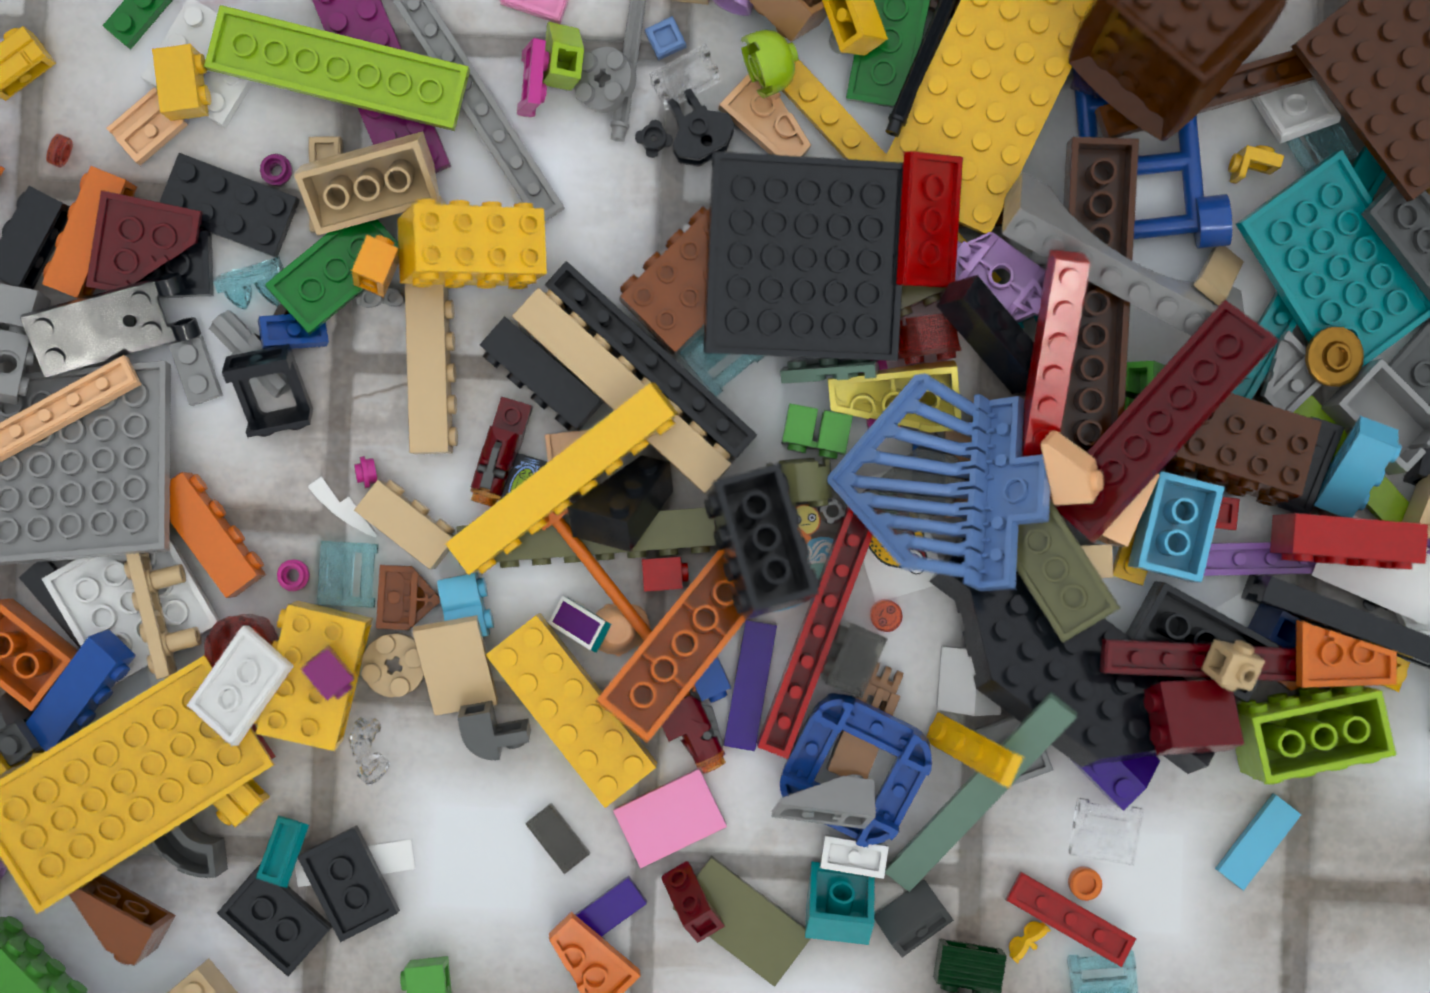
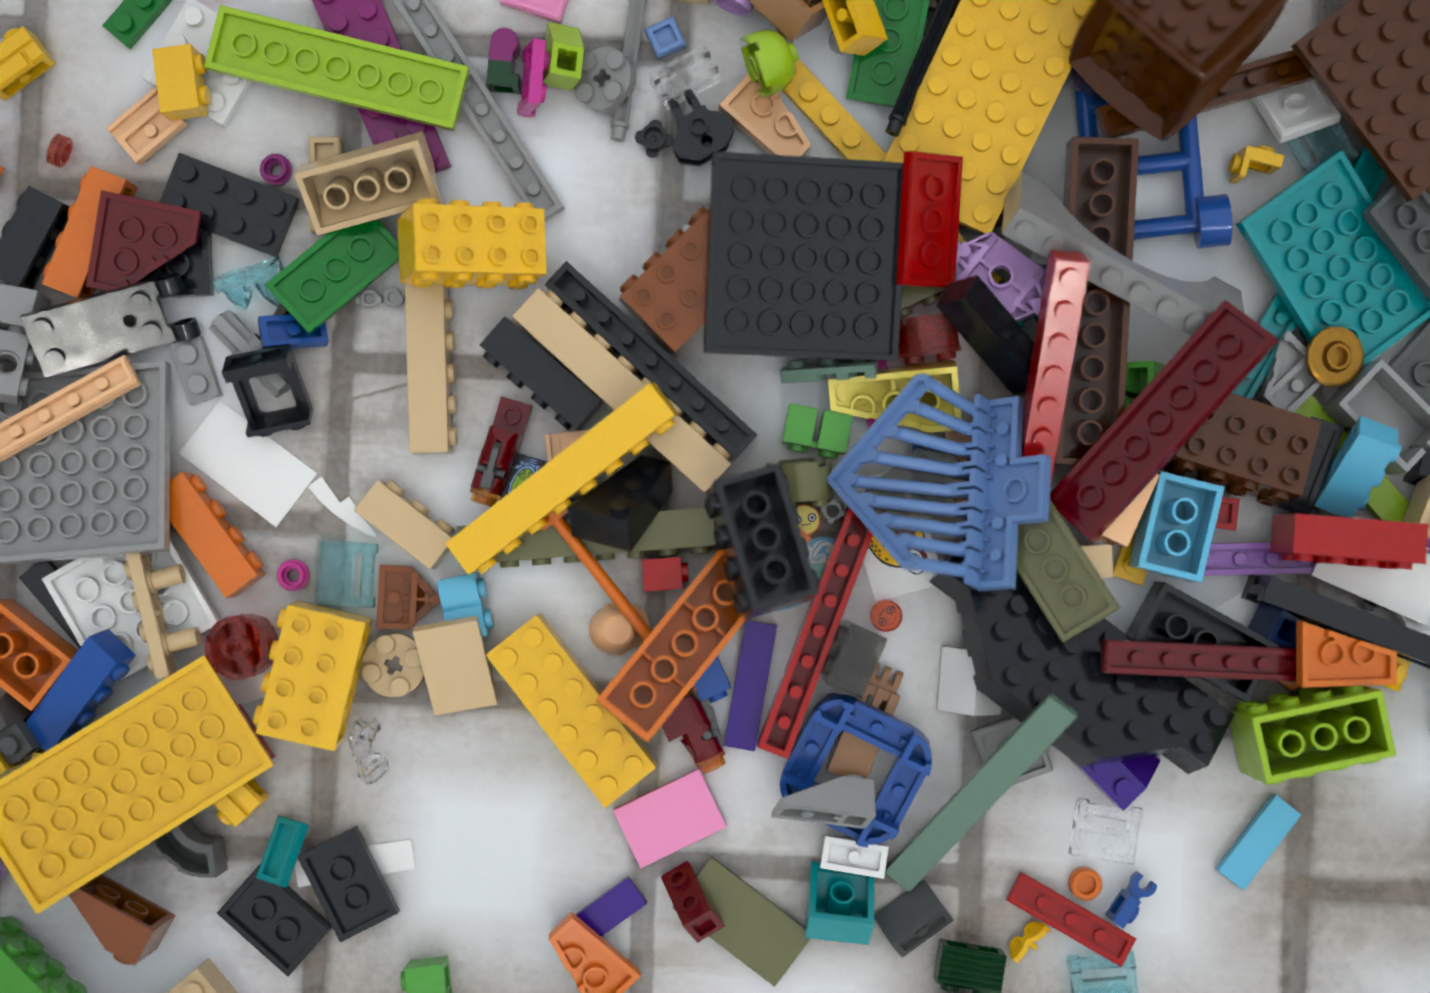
(240, 685): white tile -> none
(249, 468): none -> white sticker
(328, 674): magenta brick -> none
(365, 471): dark pink plate -> none
(375, 265): light orange brick -> none
(485, 736): dark grey brick -> none
(501, 62): none -> leg
(557, 838): clear smoke tile -> none
(579, 624): tile -> none
(703, 362): clear light blue plate -> none
(974, 749): yellow plate -> none
(1070, 471): light nougat slope -> none
(1126, 904): none -> blue plate
(1192, 717): dark red brick -> none
(1218, 274): tan tile -> none
(1233, 665): tan brick -> none

